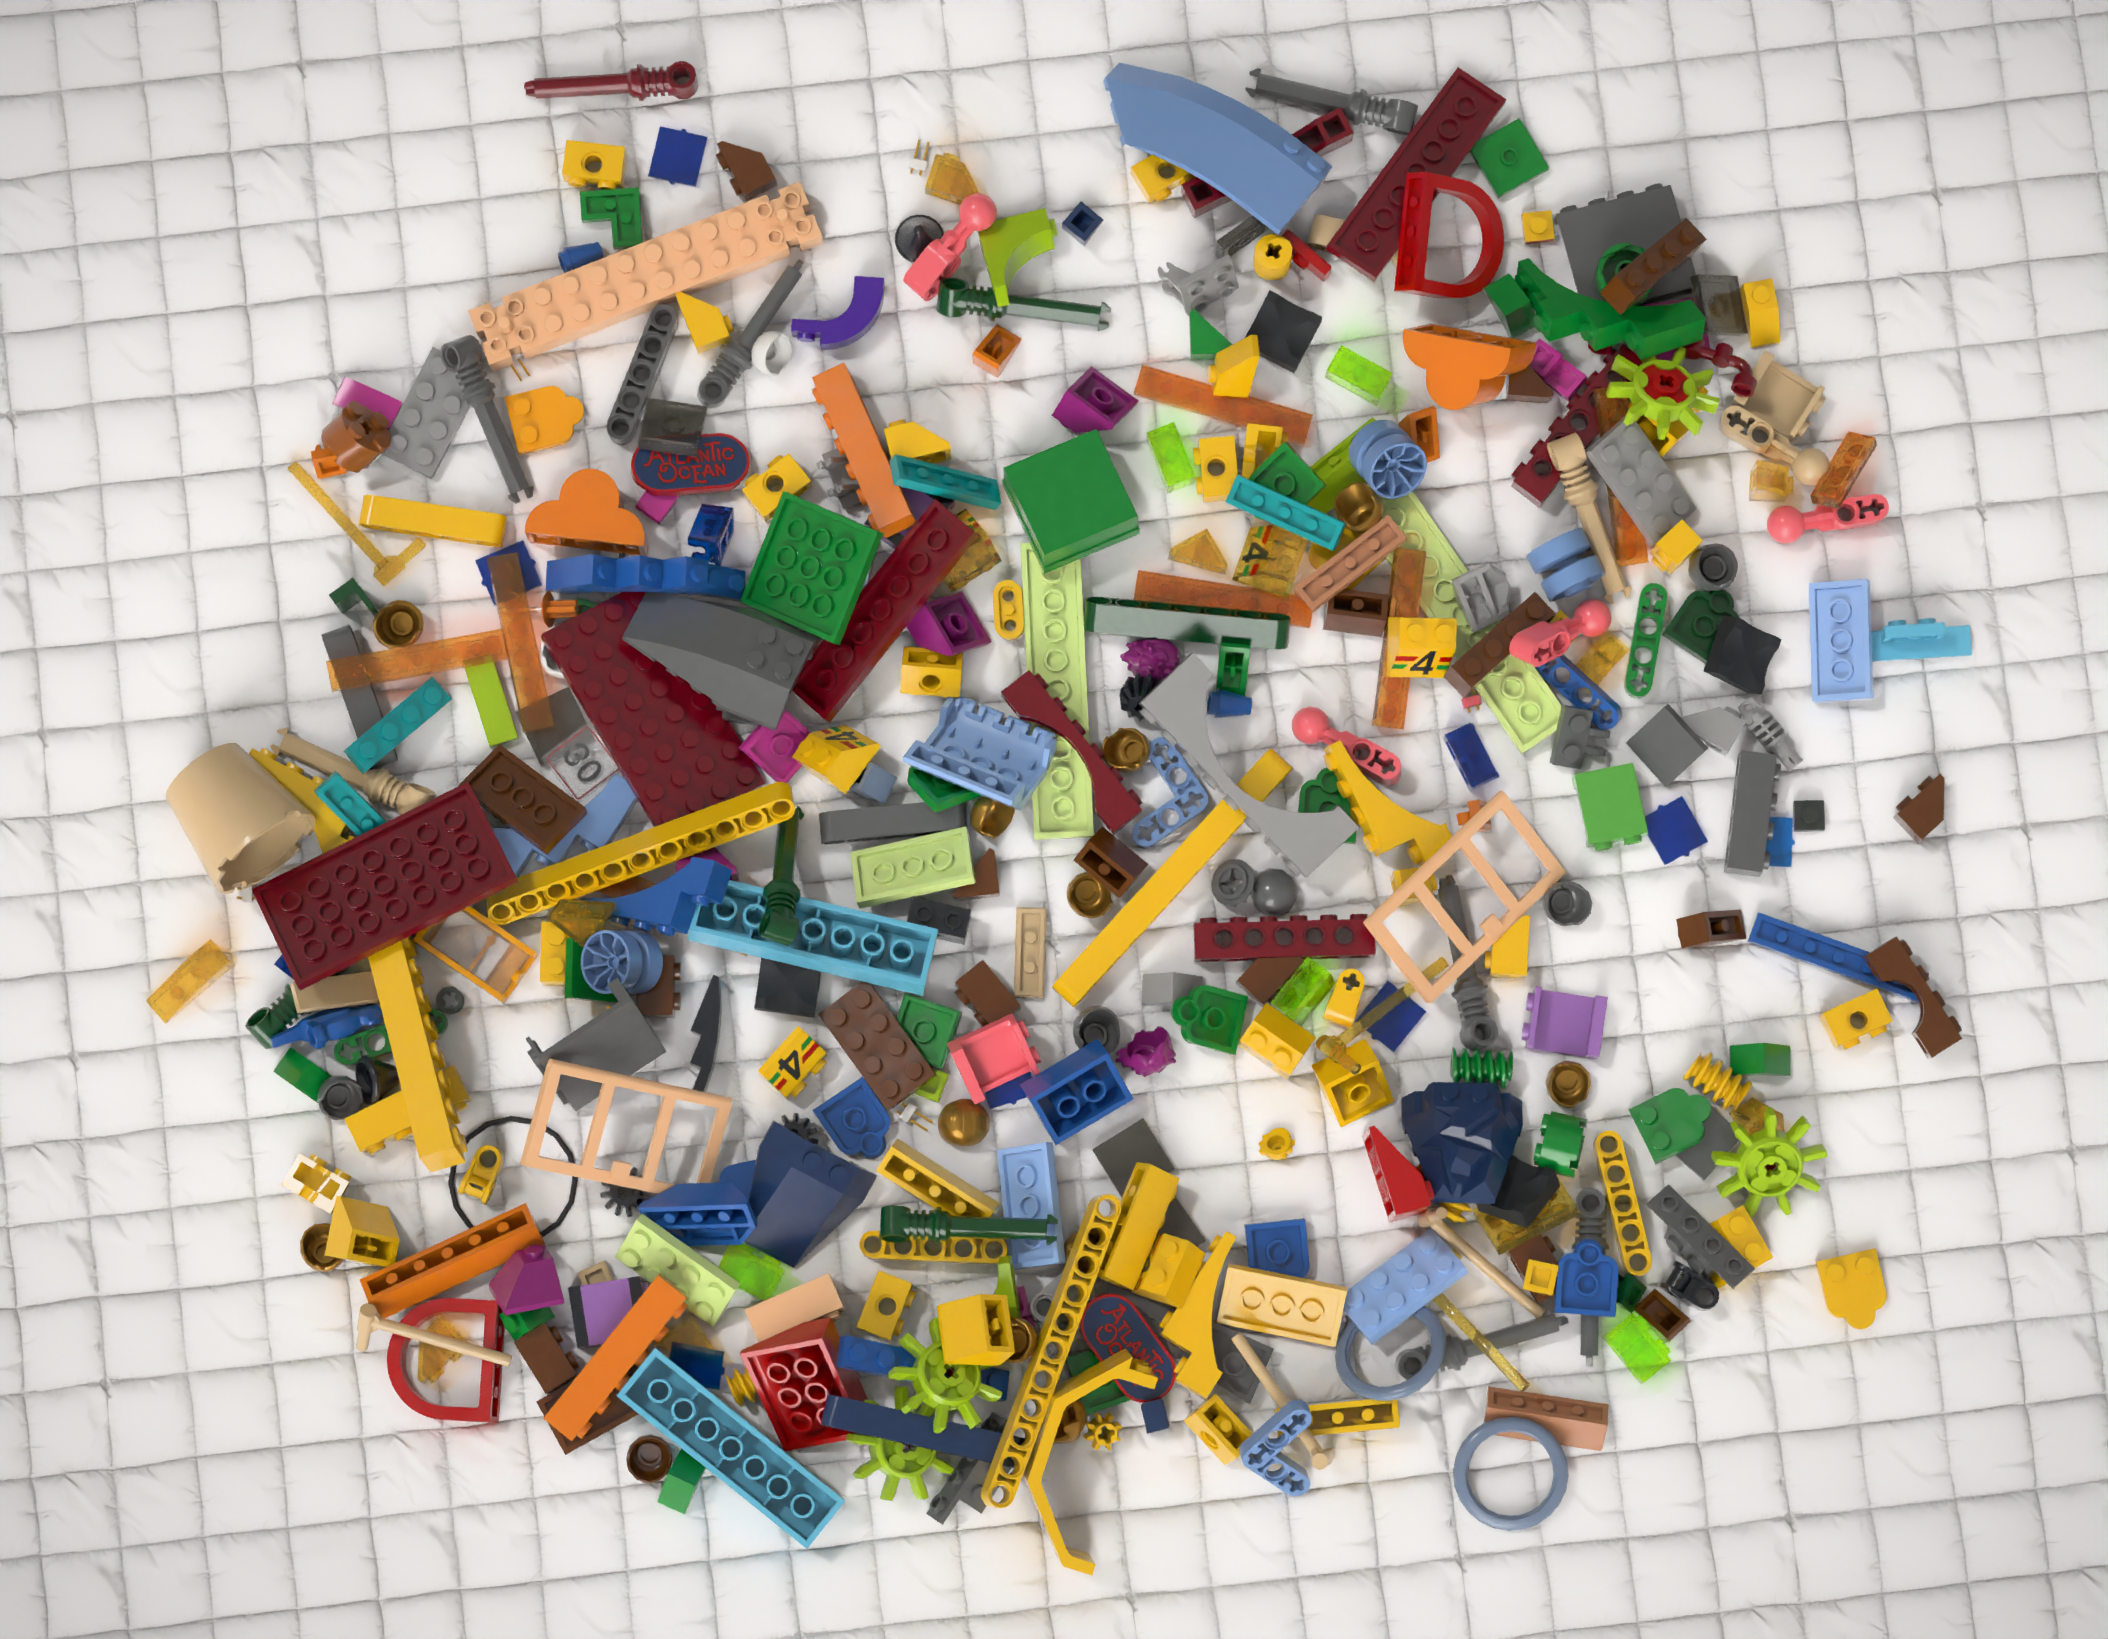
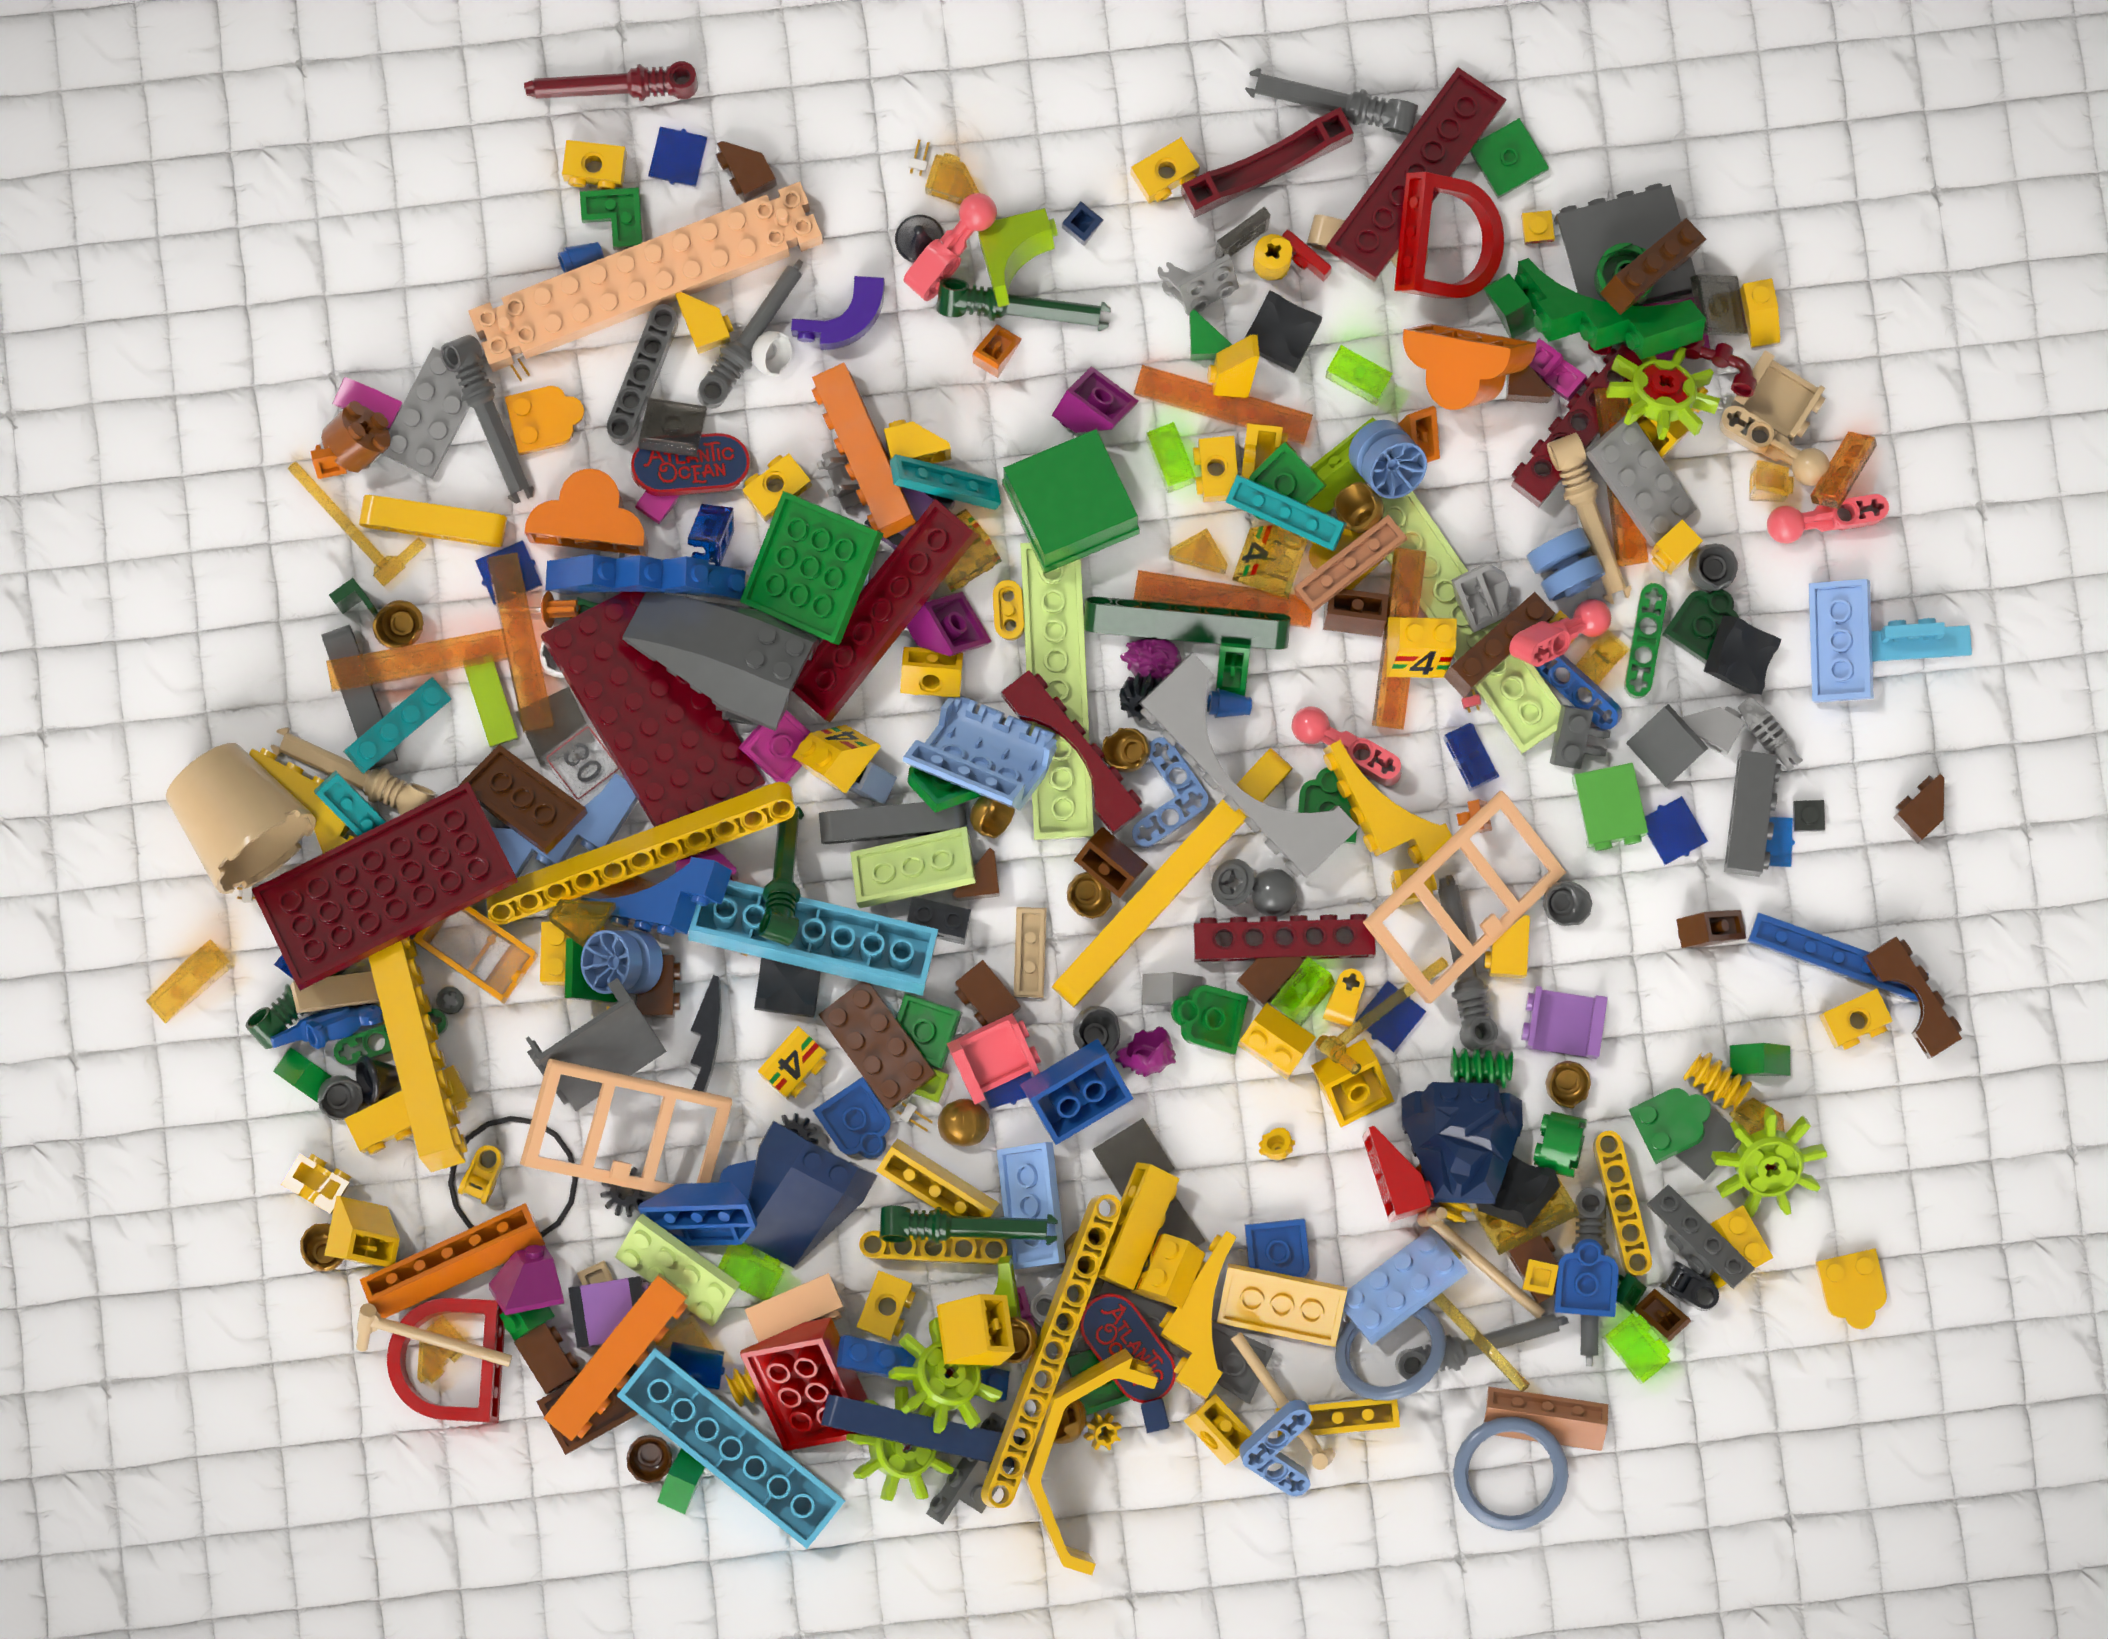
(1216, 141): medium blue slope -> none

